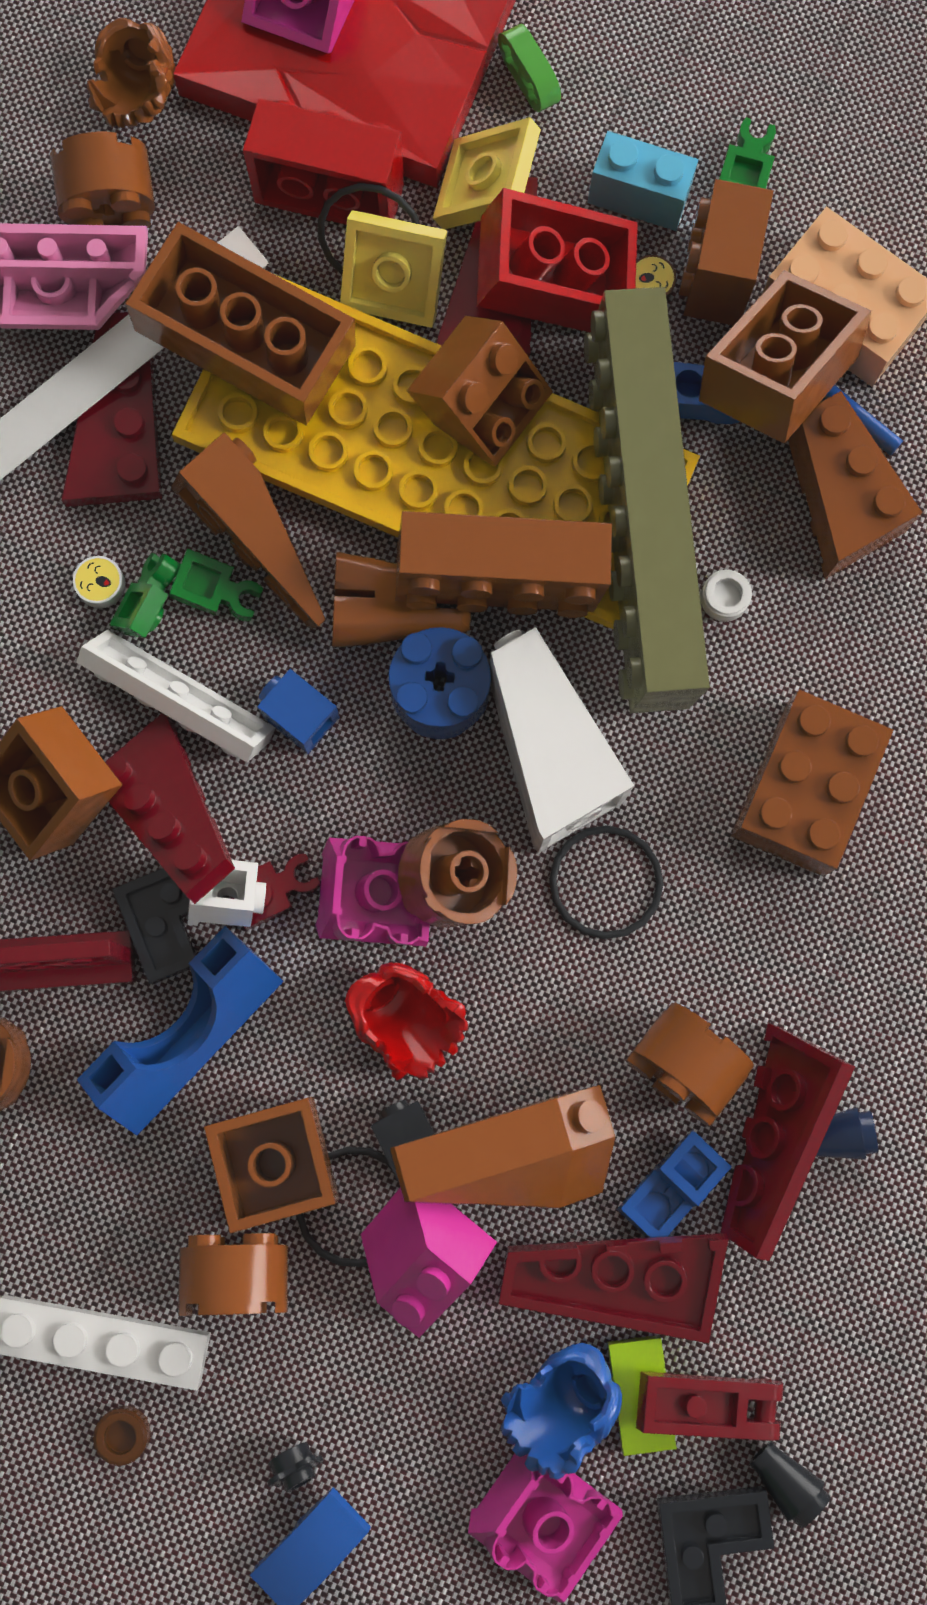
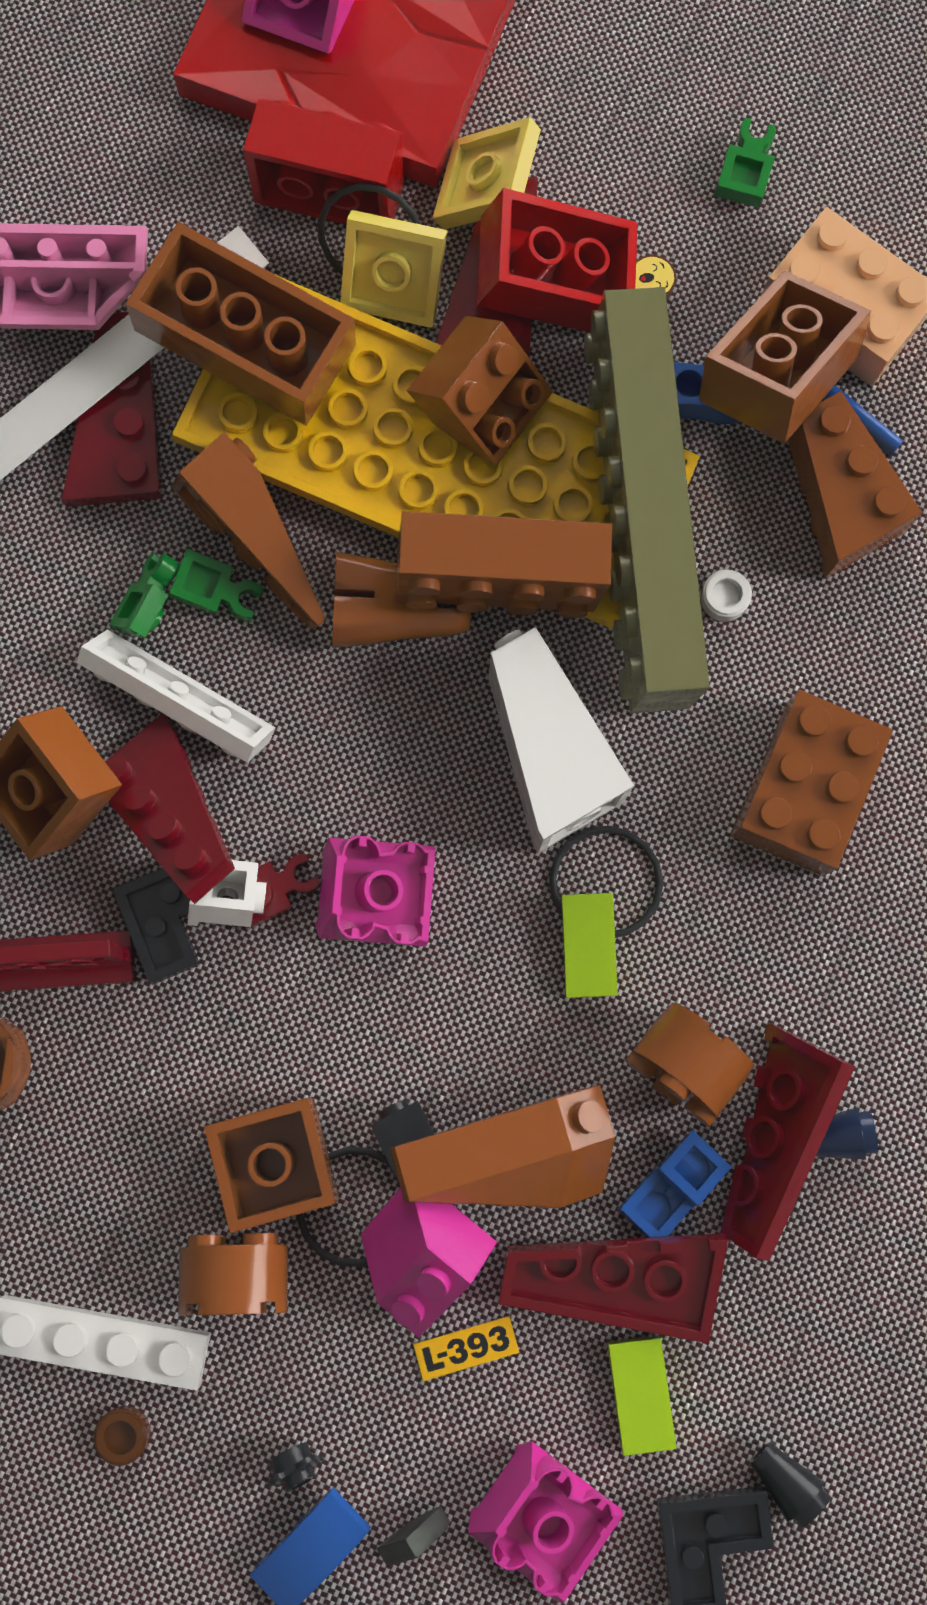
(99, 582): light yellow tile -> none
(102, 181): dark orange brick -> none
(134, 73): dark orange hair -> none
(142, 1077): blue arch -> none
(297, 710): blue brick -> none
(406, 1019): red hair -> none
(414, 1537): none -> pearl dark grey tile
(415, 669): blue brick -> none
(462, 847): dark orange brick -> none
(466, 1348): none -> yellow sticker
(529, 67): bright green beam -> none
(562, 1411): blue hair -> none
(589, 945): none -> lime tile
(642, 180): medium azure brick -> none
(708, 1406): dark red plate -> none
(725, 251): dark orange brick -> none

